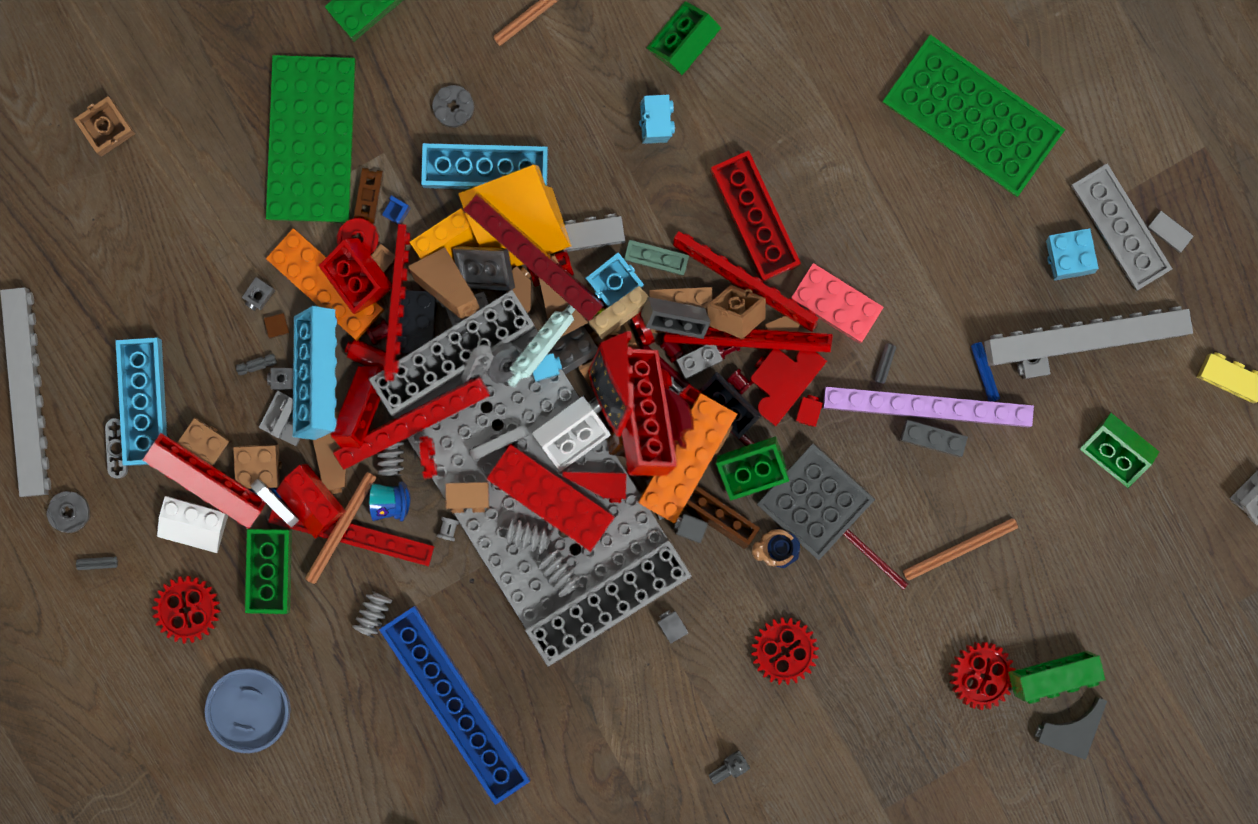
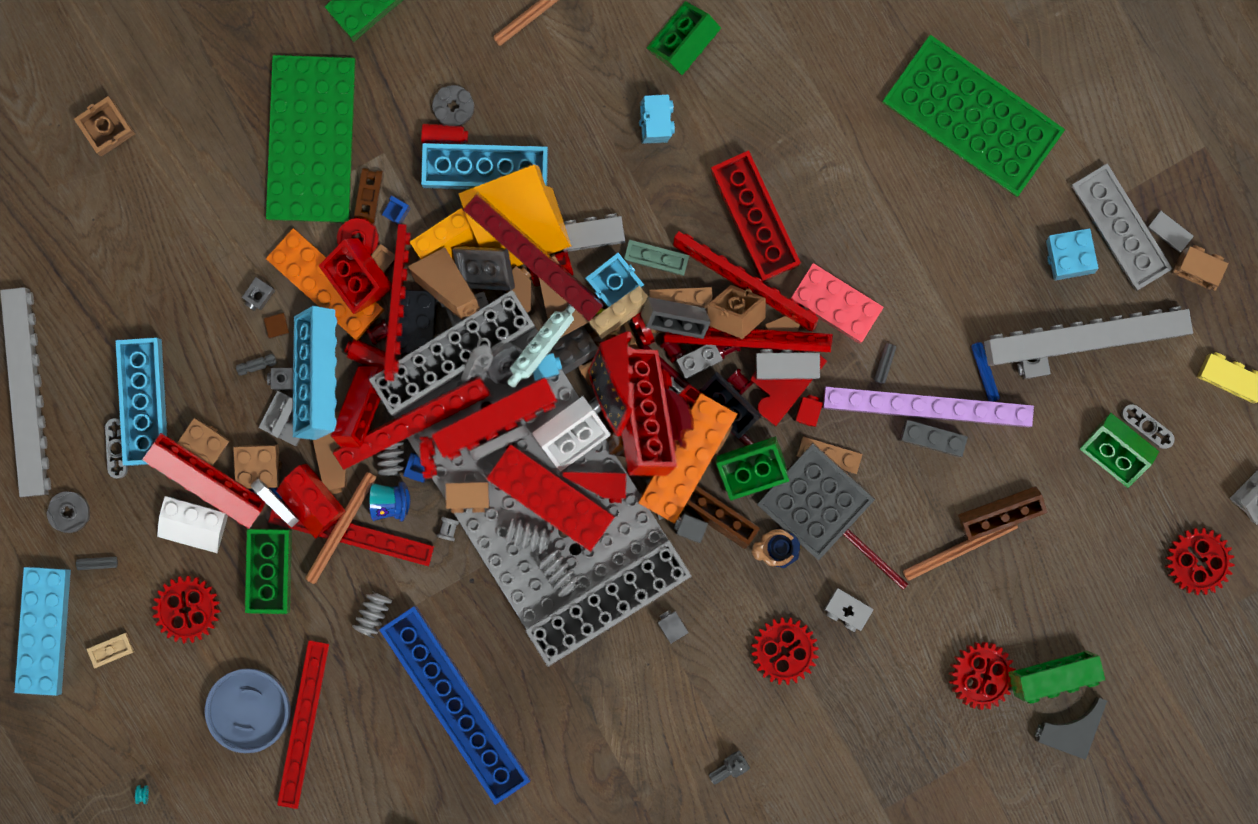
(42, 631): none -> medium azure brick
(110, 650): none -> tan plate
(141, 794): none -> teal bush
(303, 724): none -> red plate
(414, 469): none -> blue panel
(443, 134): none -> red brick
(495, 418): none -> red brick
(787, 365): none -> light grey brick
(840, 600): none -> light grey brick
(846, 459): none -> medium nougat plate
(1002, 513): none -> reddish brown brick
(1138, 412): none -> light grey beam
(1186, 573): none -> red gear
(1200, 267): none -> medium nougat brick

